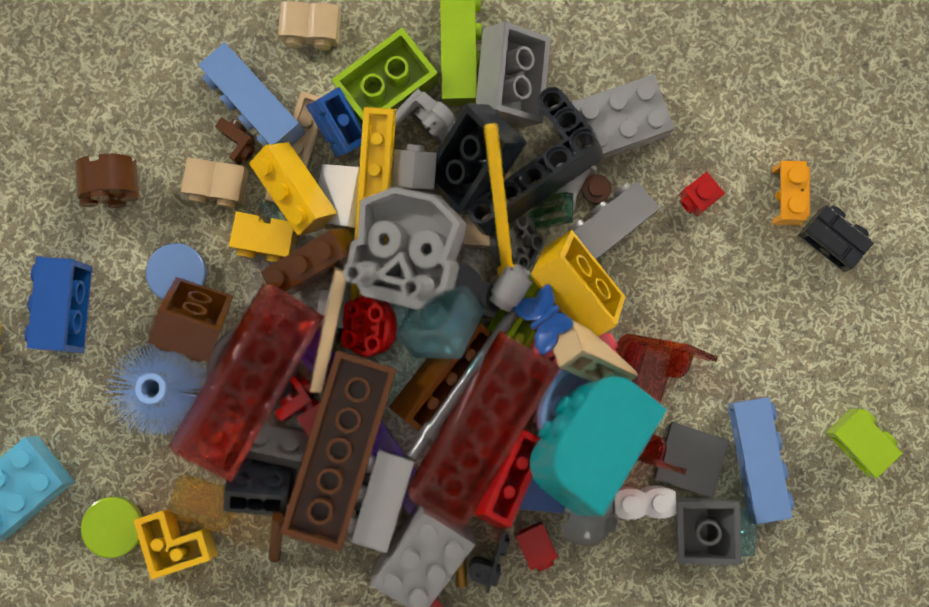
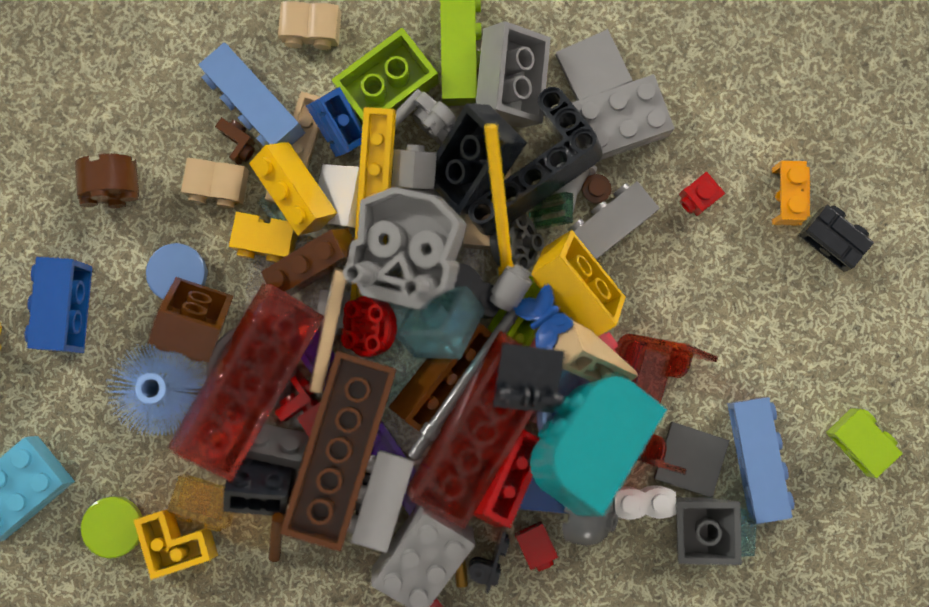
(529, 378): none -> black hinge
(593, 65): none -> light grey tile

